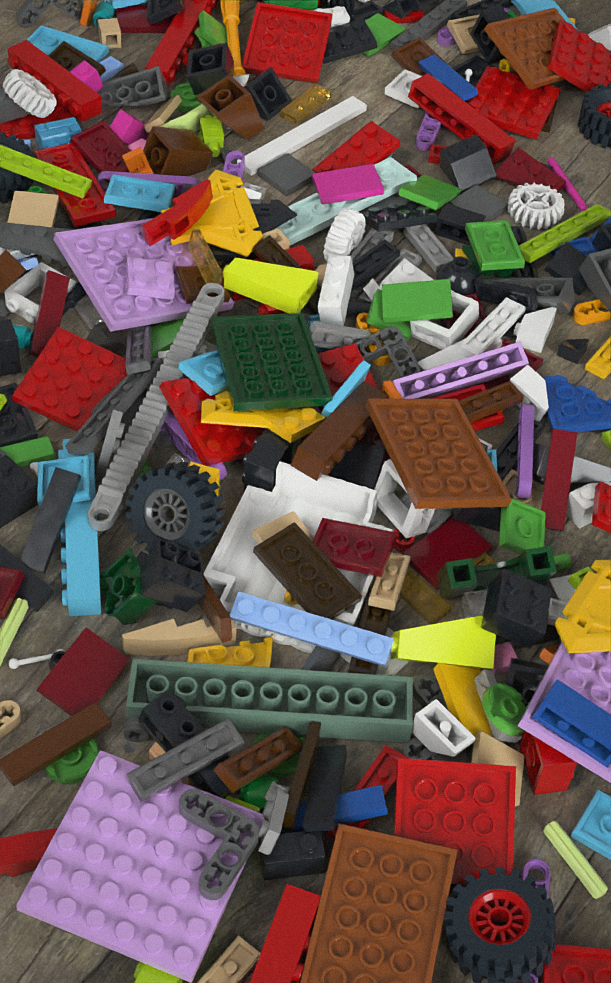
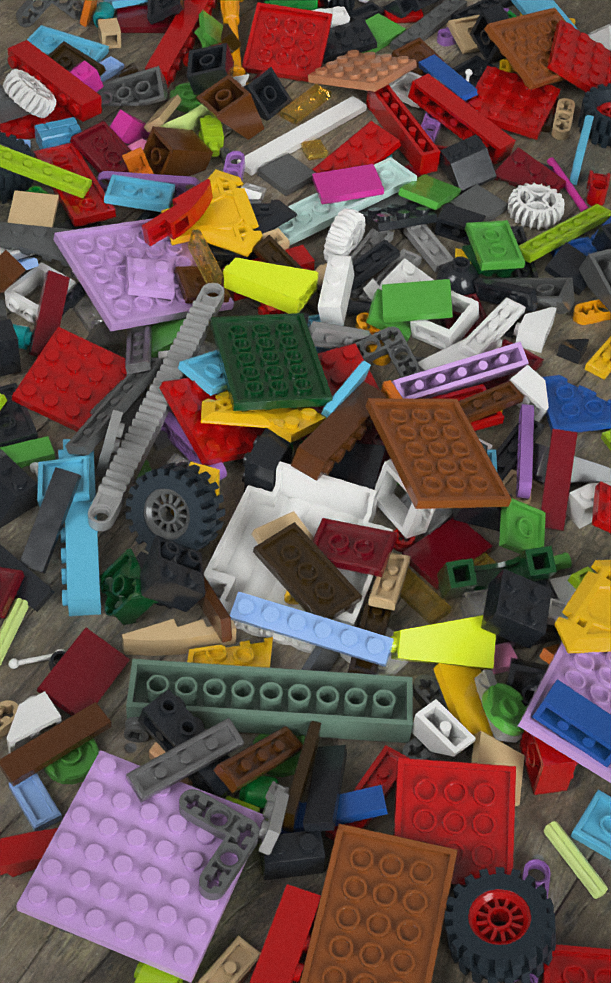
(31, 720): none -> white slope
(36, 803): none -> light blue tile
(230, 38): none -> dark brown slope
(314, 149): none -> clear yellow tile
(362, 70): none -> nougat plate
(400, 123): none -> red brick
(560, 123): none -> tan beam
(581, 148): none -> medium azure tile
(597, 188): none -> red piece

